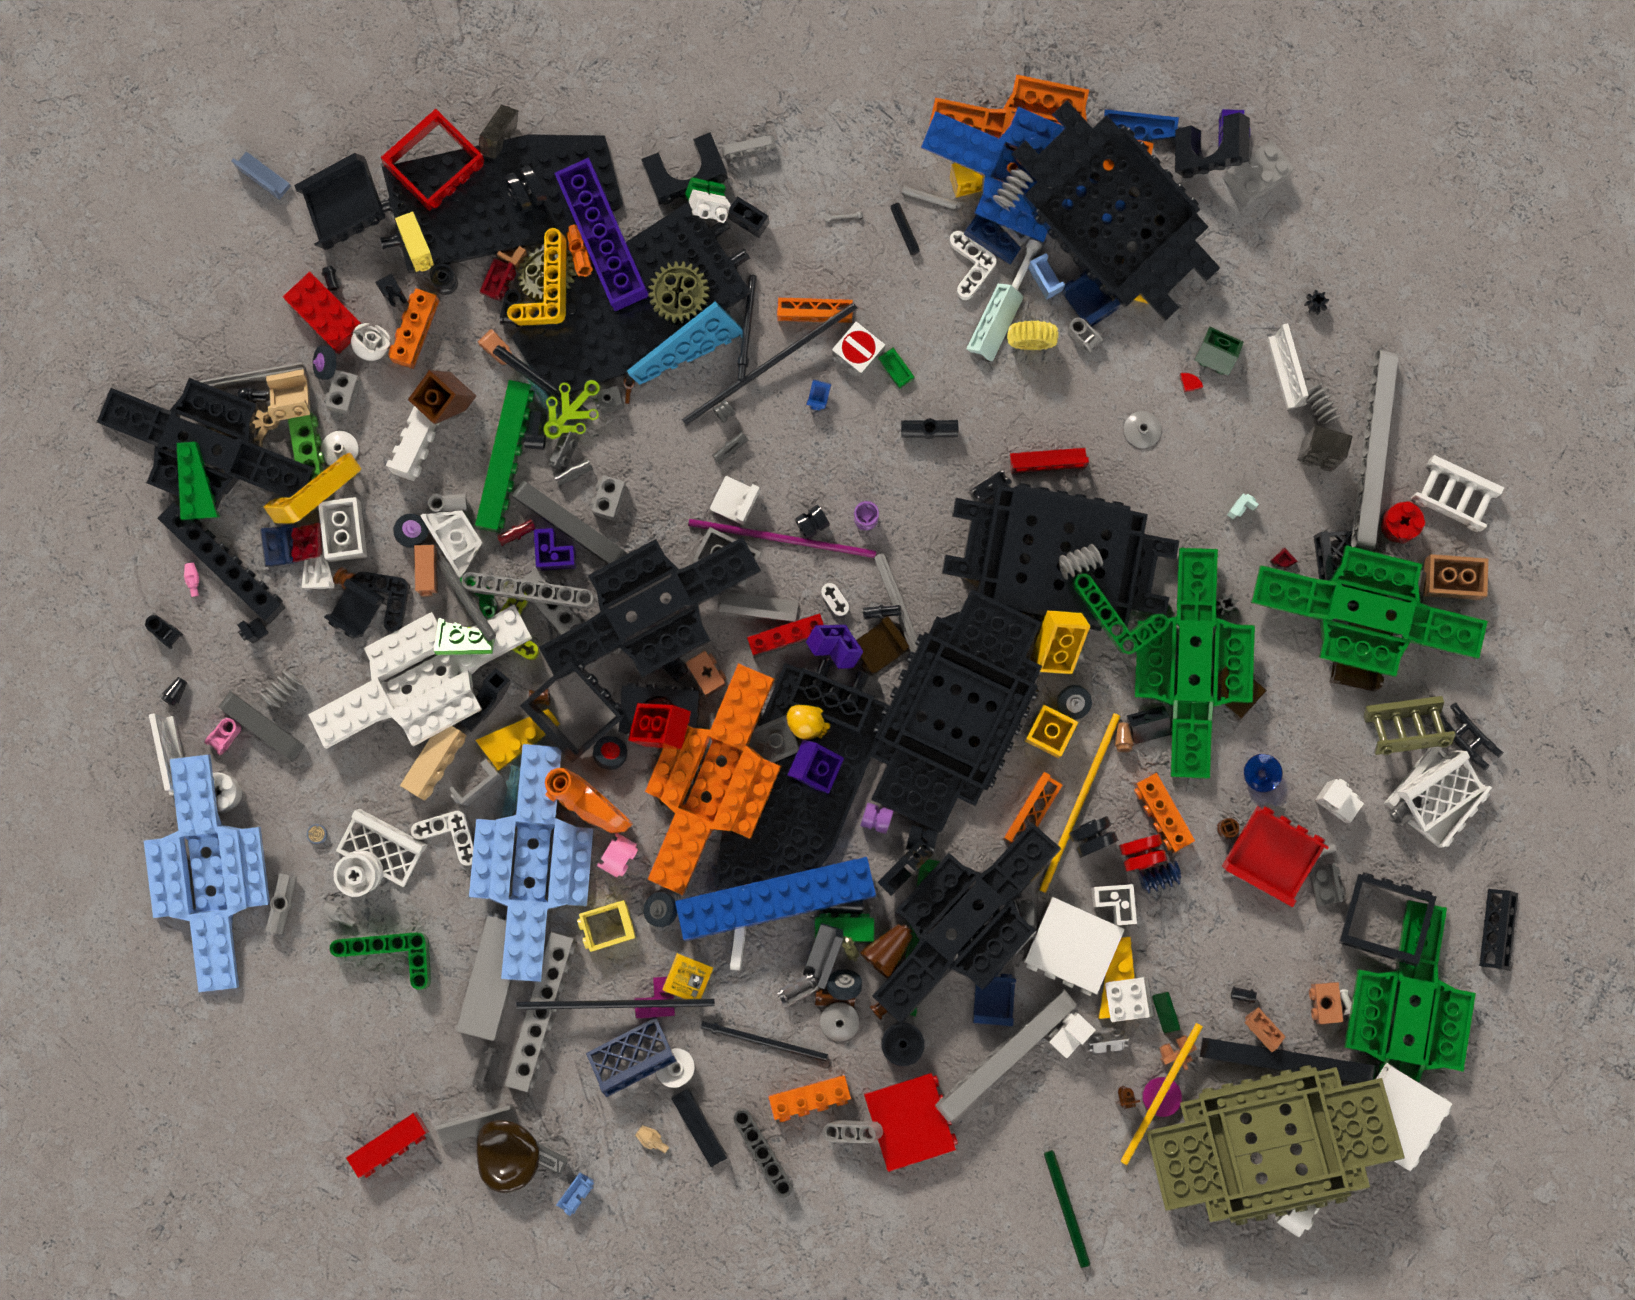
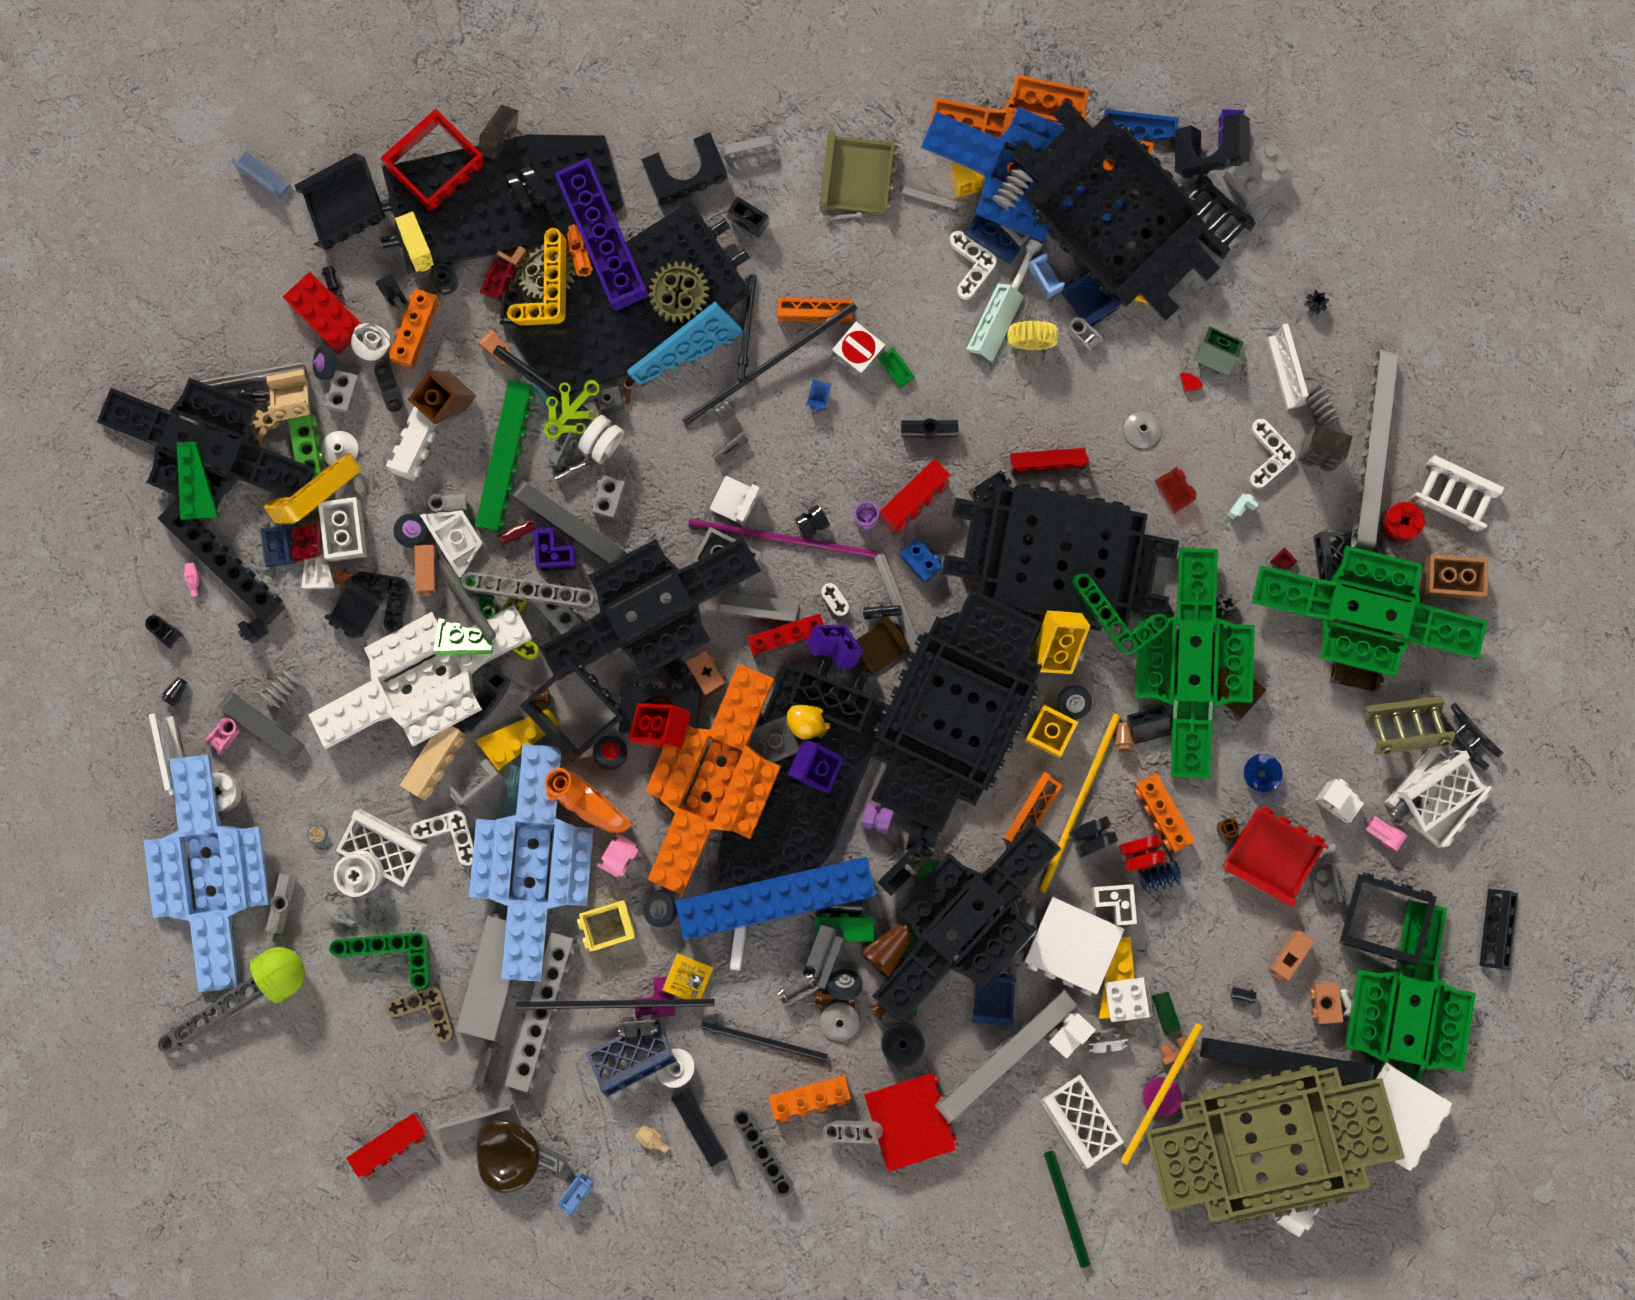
(274, 975): none -> piece
(388, 386): none -> black piece
(431, 1006): none -> dark tan beam
(535, 436): black piece -> none
(601, 439): none -> white wheel
(630, 1026): none -> flat silver hinge
(708, 199): white hips -> none
(850, 948): olive axle -> none
(858, 175): none -> olive panel
(905, 228): black axle -> none
(914, 497): none -> red brick
(921, 560): none -> blue brick
(1070, 1134): none -> white fence
(1079, 560): light grey piece -> none
(1126, 1098): reddish brown hinge -> none
(1176, 489): none -> clear red bracket
(1208, 237): none -> black fence
(1264, 1029): nougat bracket -> none
(1276, 457): none -> white beam
(1291, 956): none -> nougat brick
(1390, 836): none -> bright pink piece

